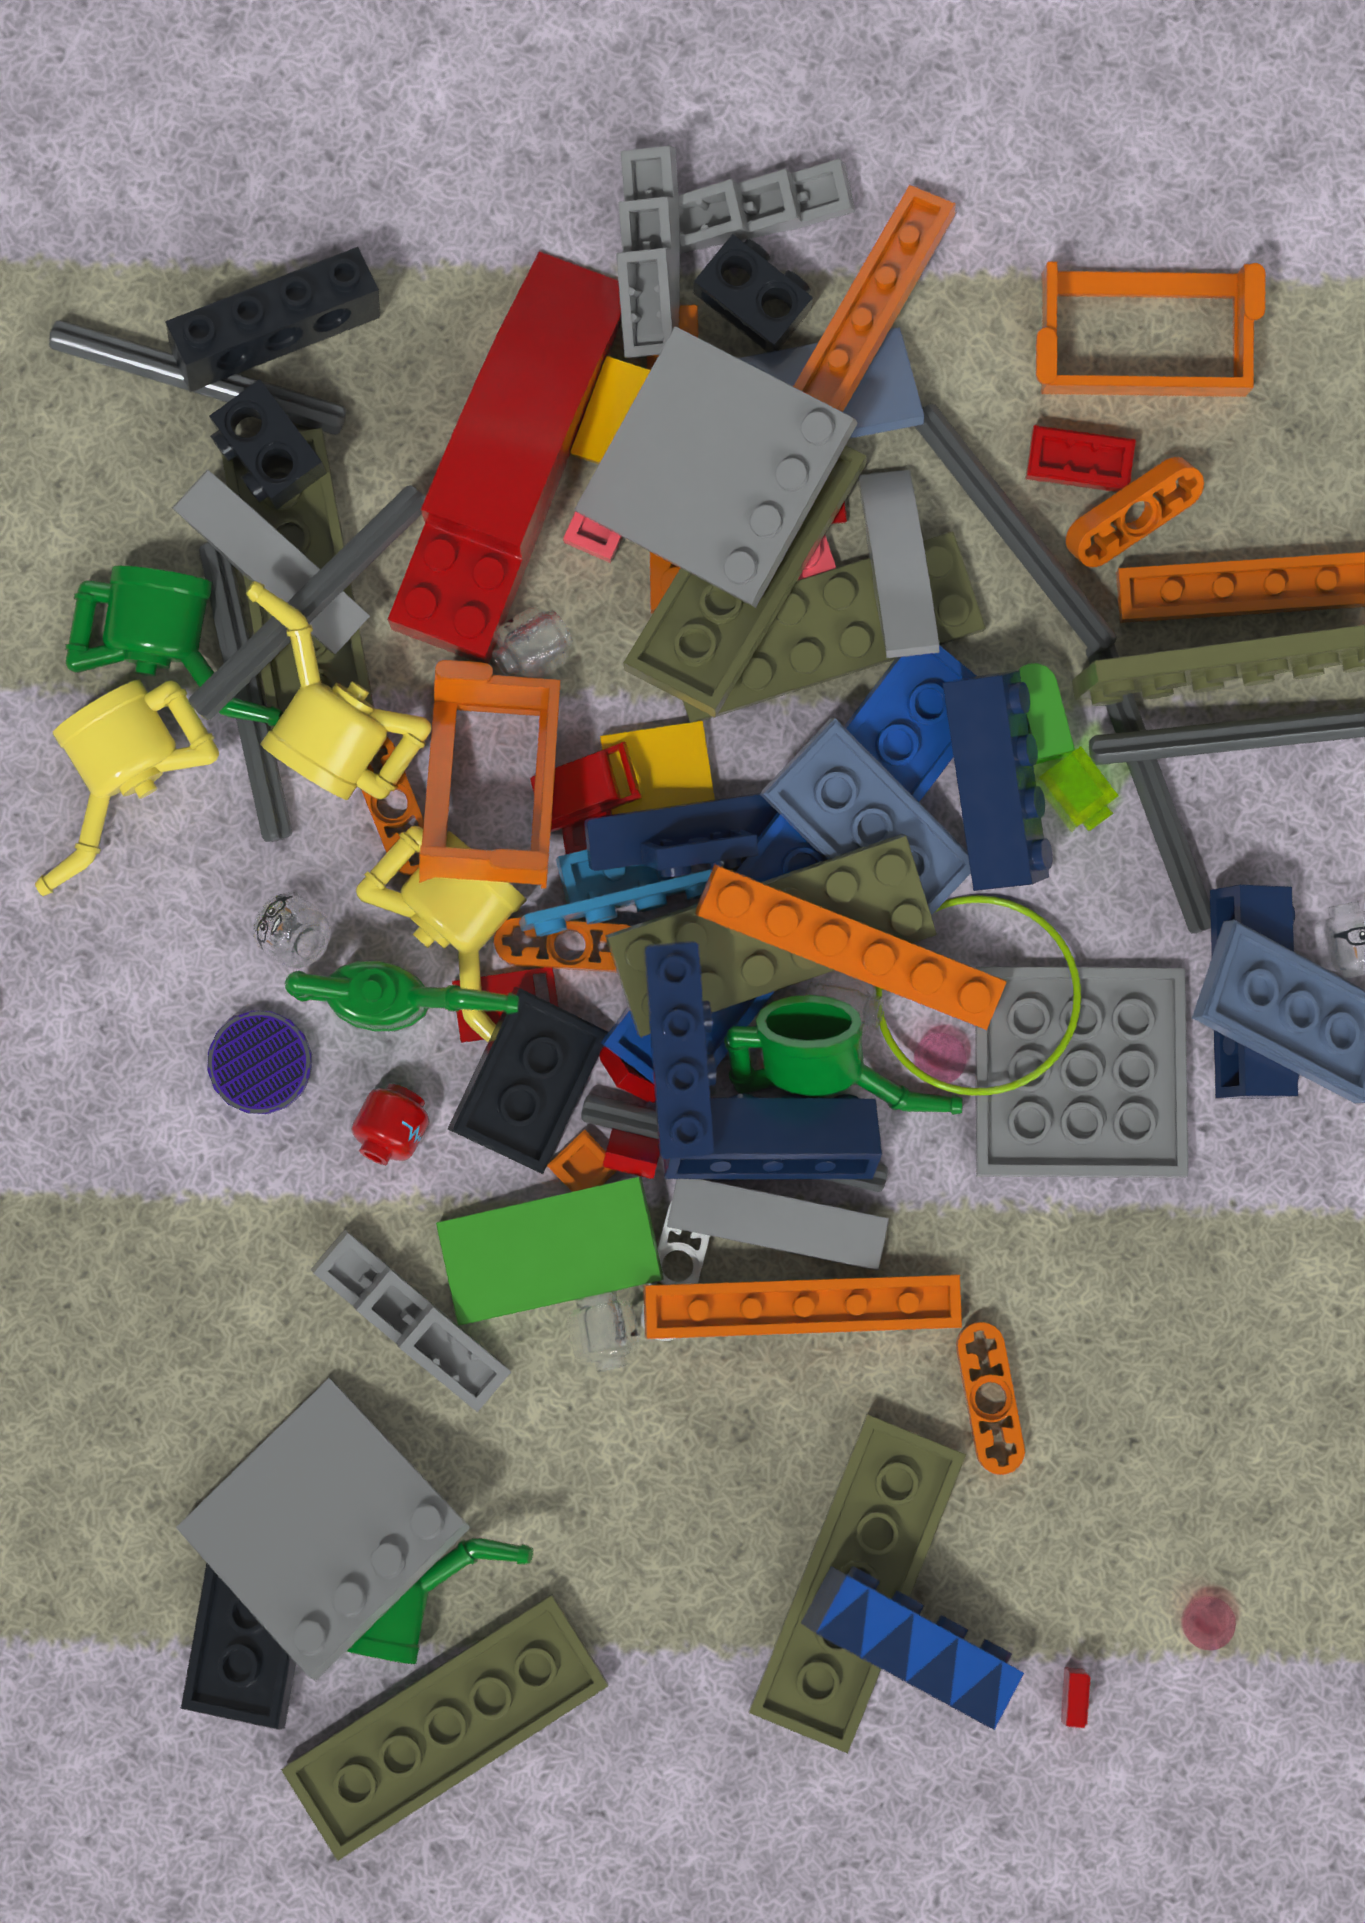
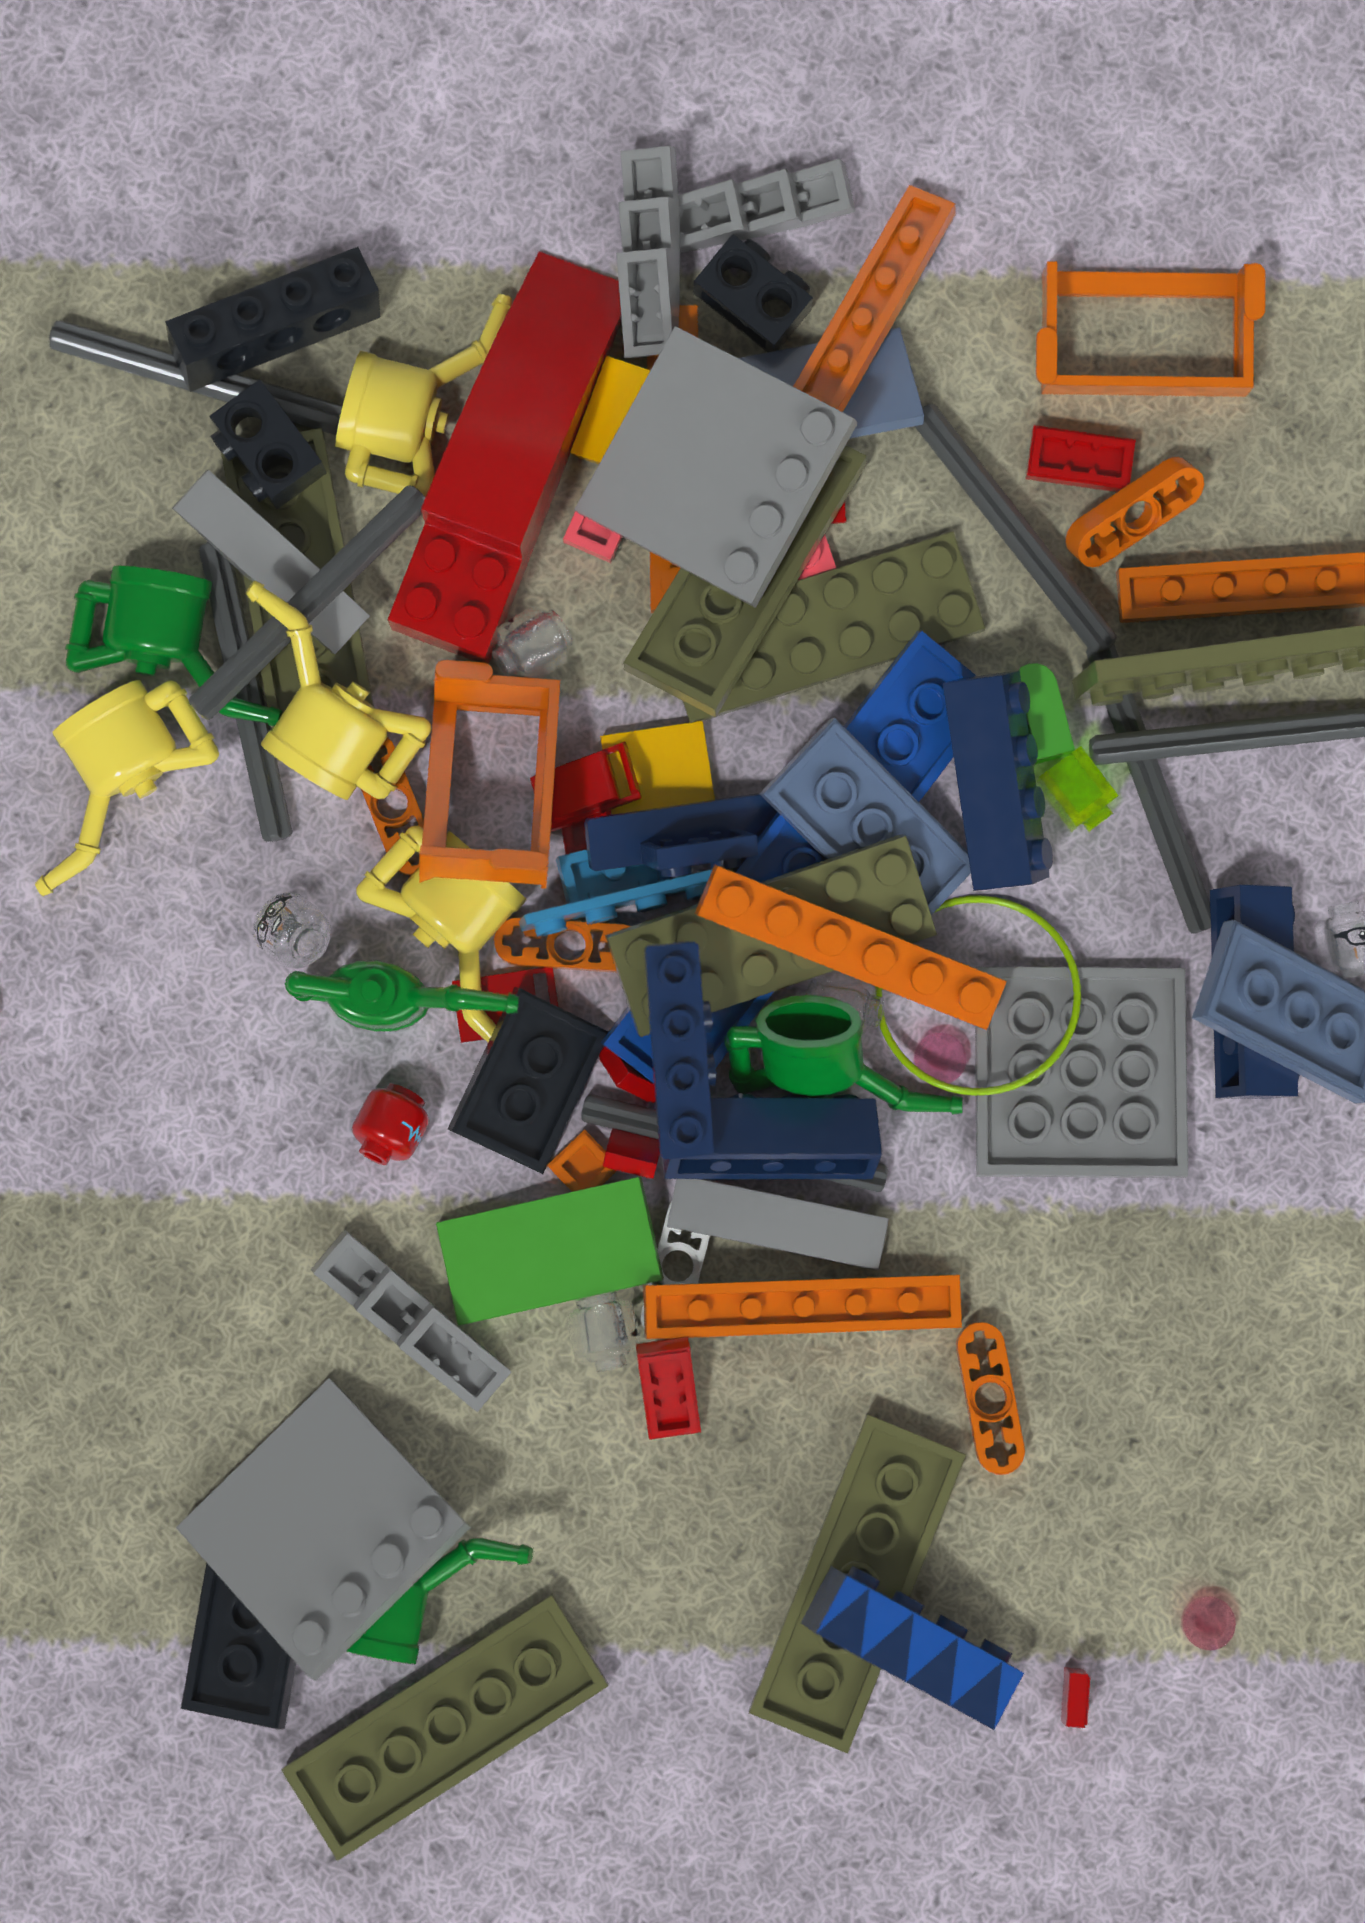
(259, 1062): tile -> none
(395, 411): none -> light yellow piece
(668, 1388): none -> red plate
(898, 564): light grey slope -> none

